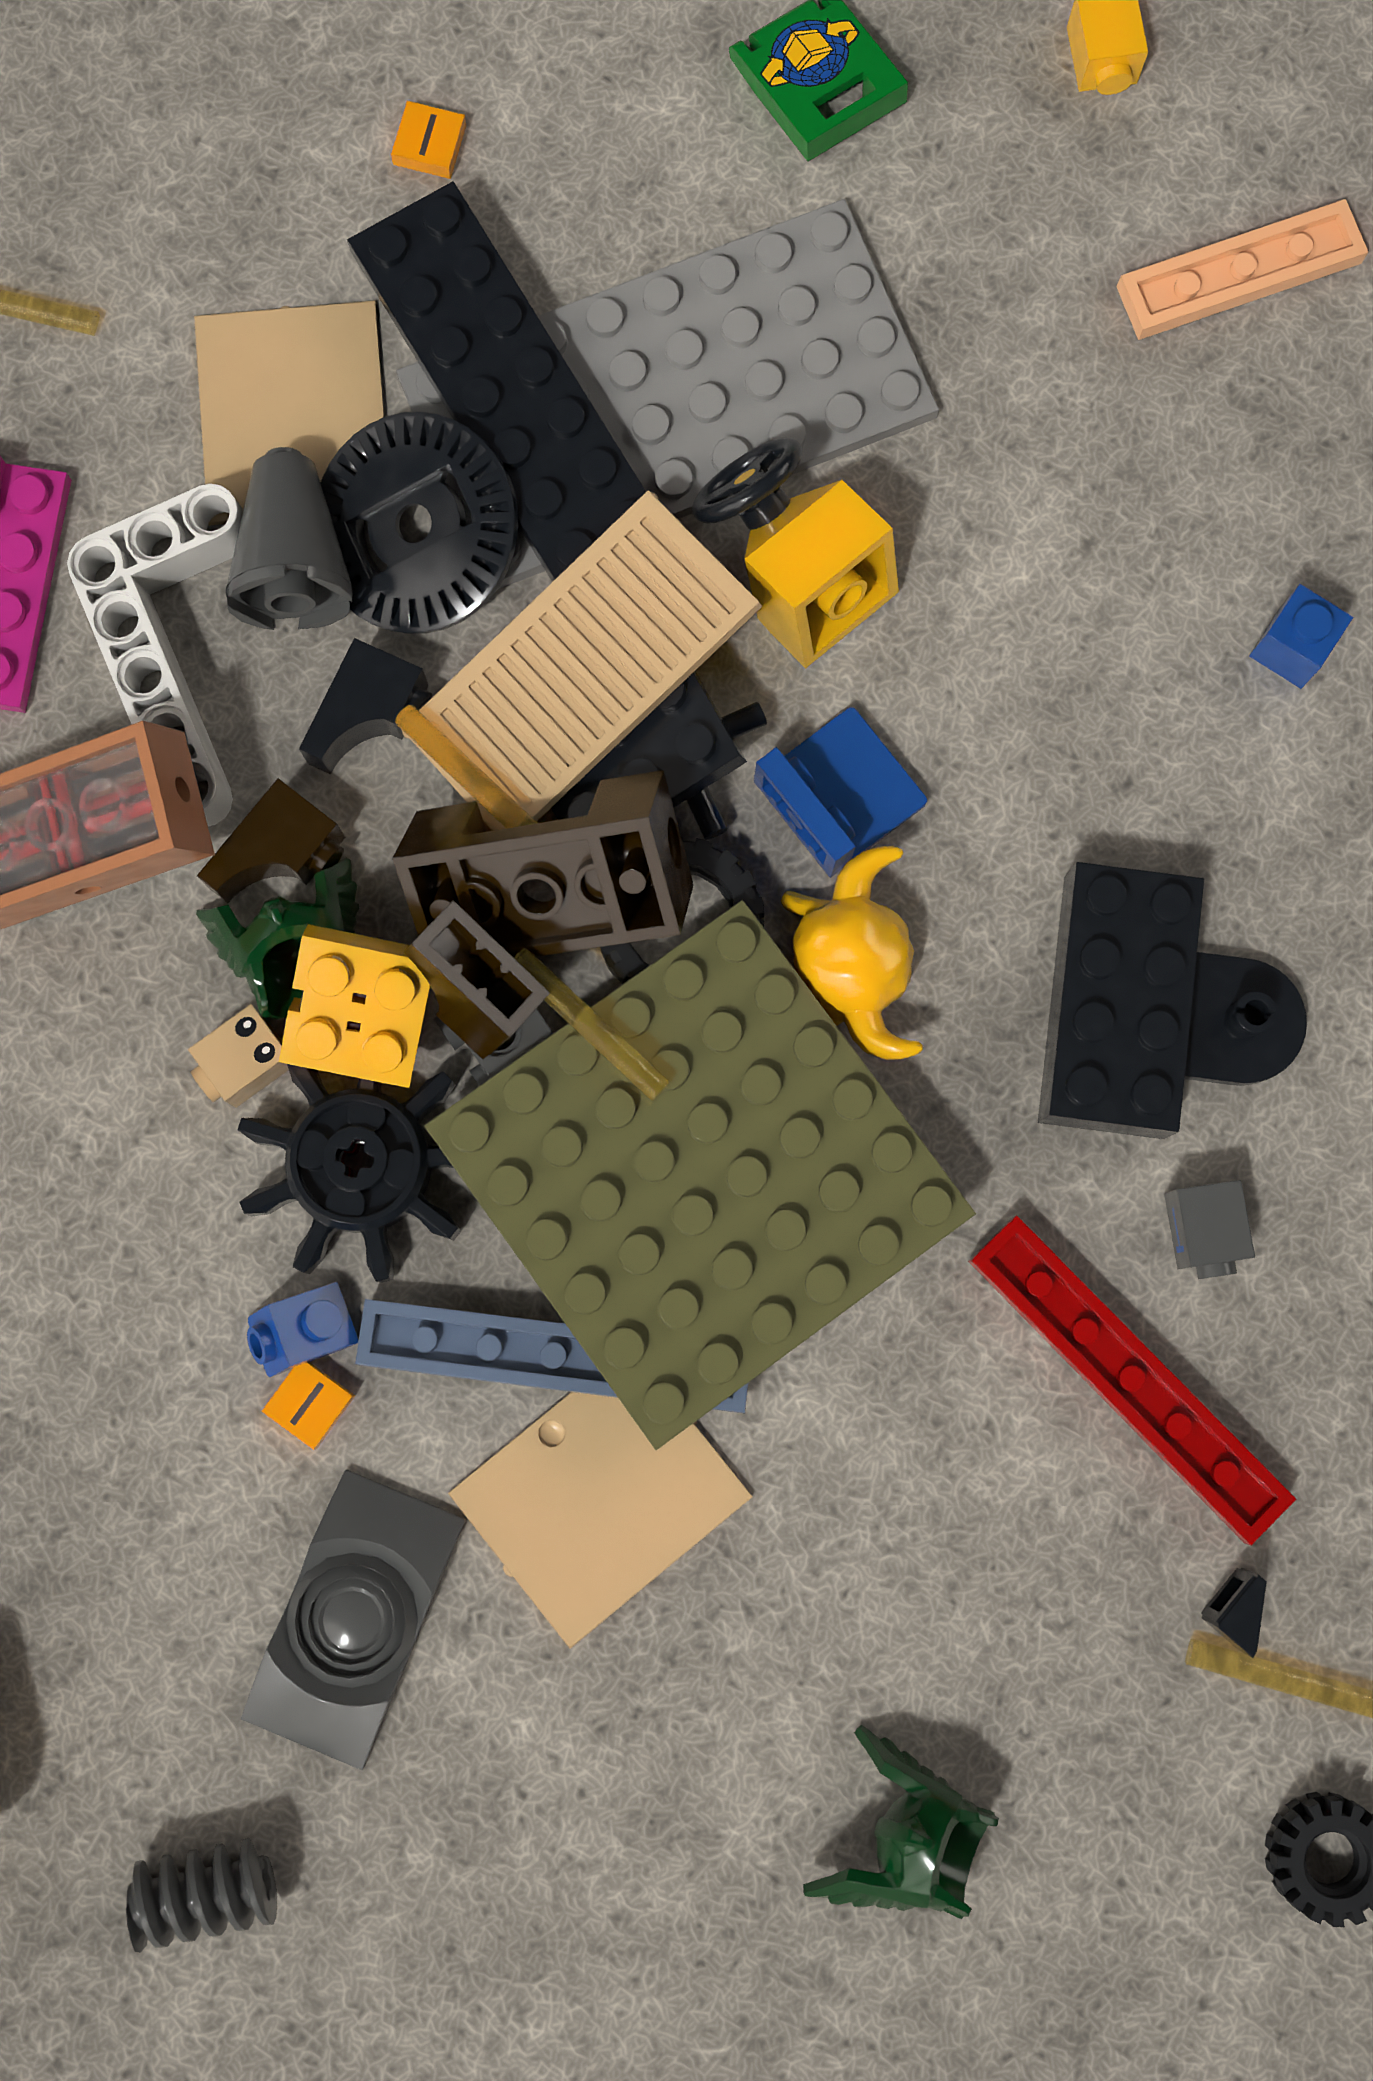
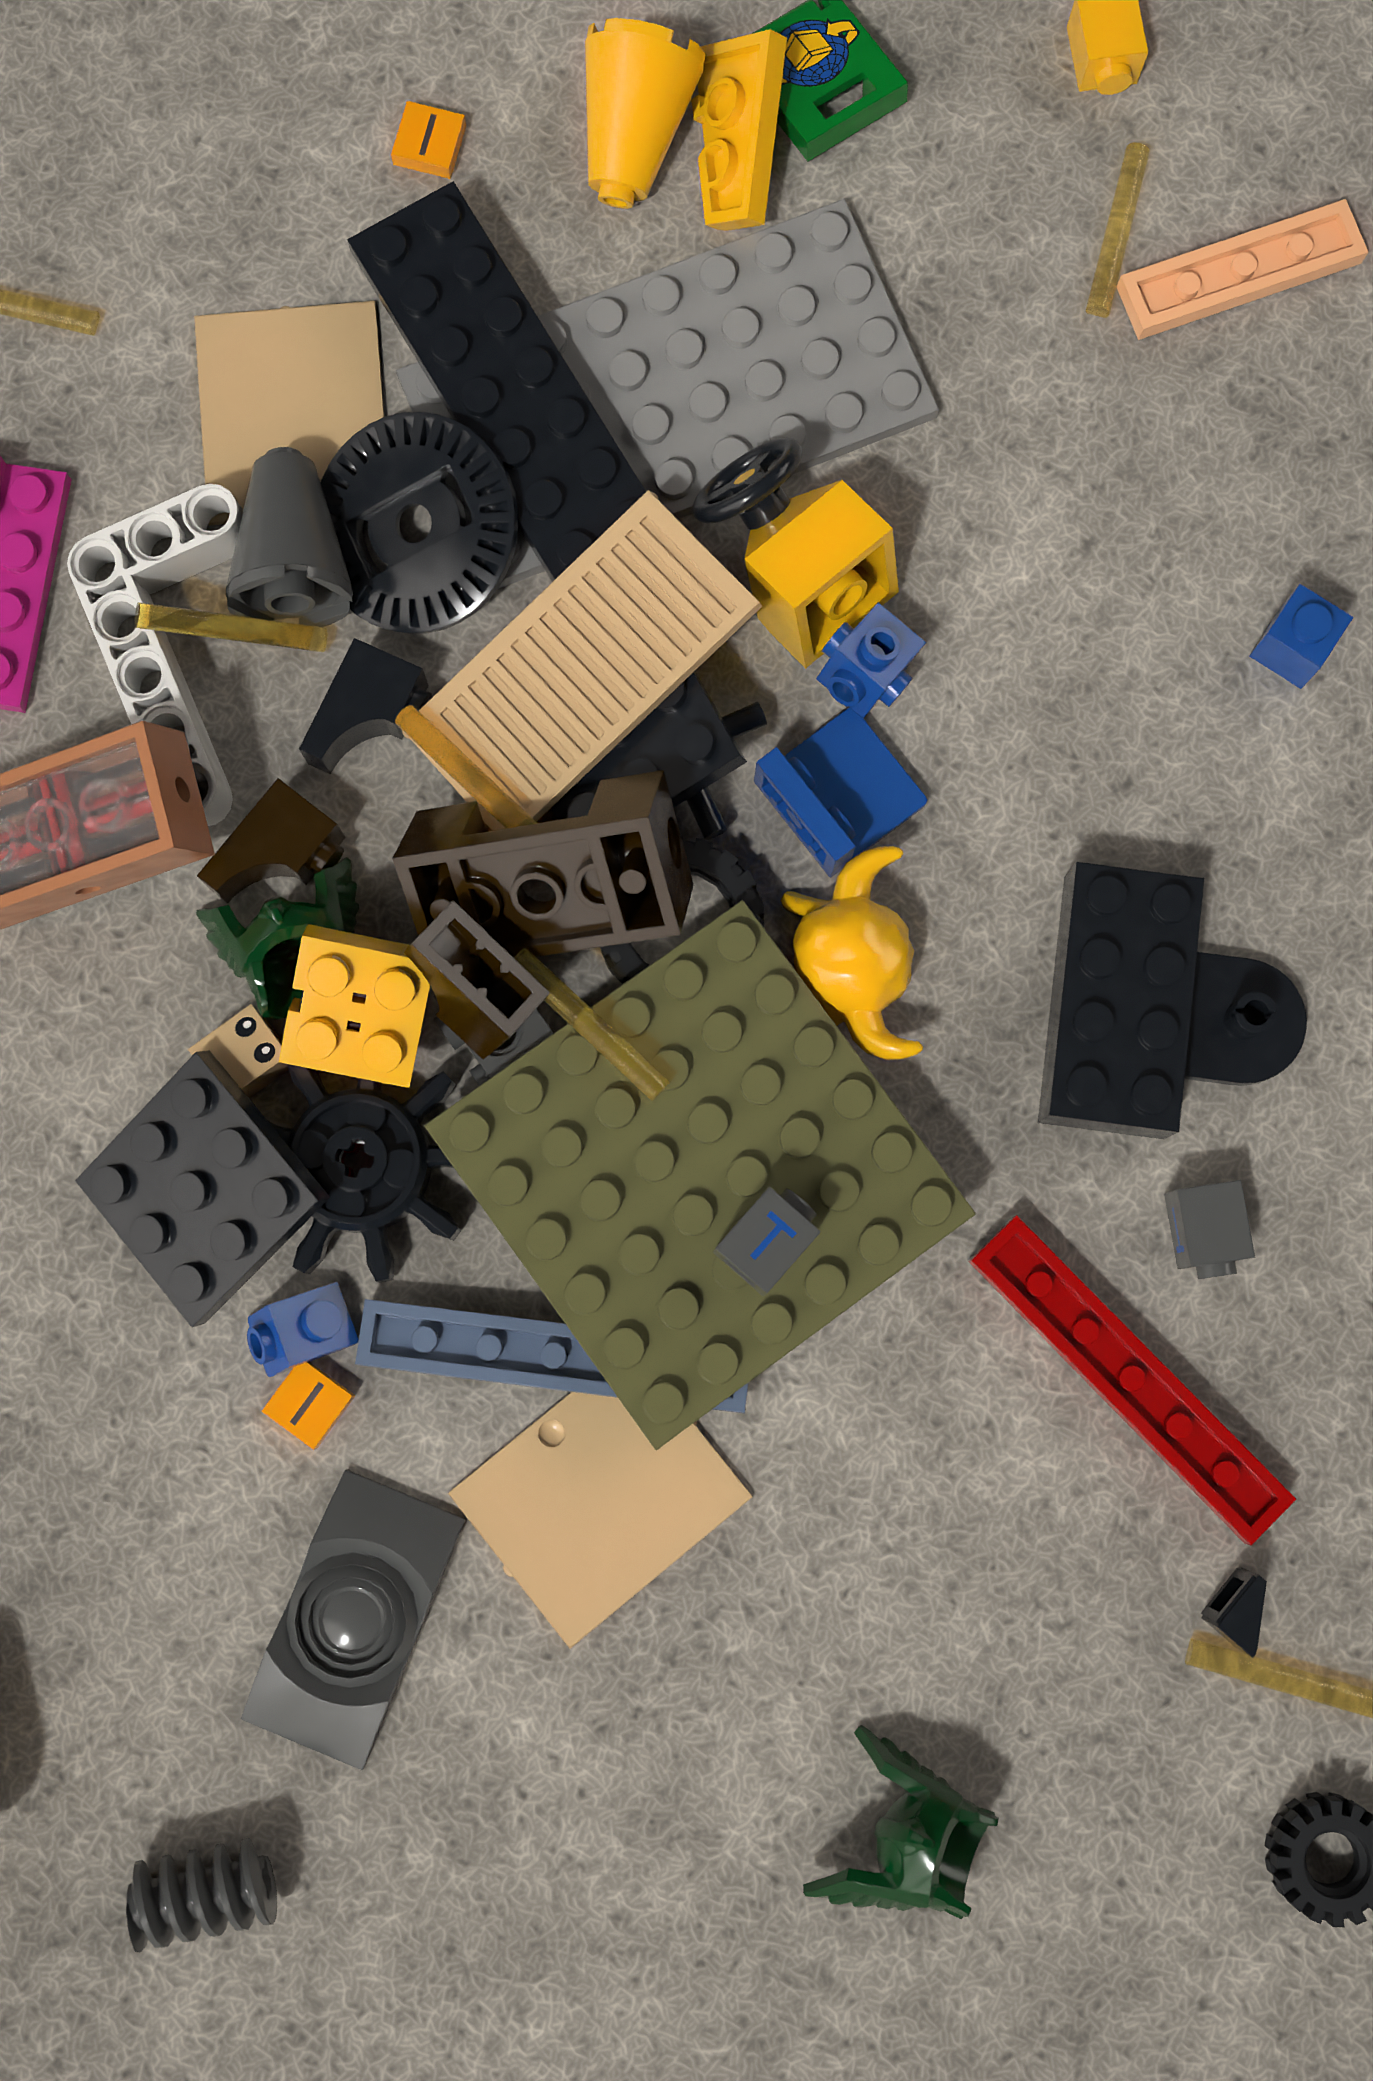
(201, 1188): none -> black plate
(230, 627): none -> clear yellow bar
(634, 104): none -> yellow cone
(739, 125): none -> yellow wing
(768, 1239): none -> dark grey brick
(869, 661): none -> blue brick
(1117, 230): none -> clear yellow bar

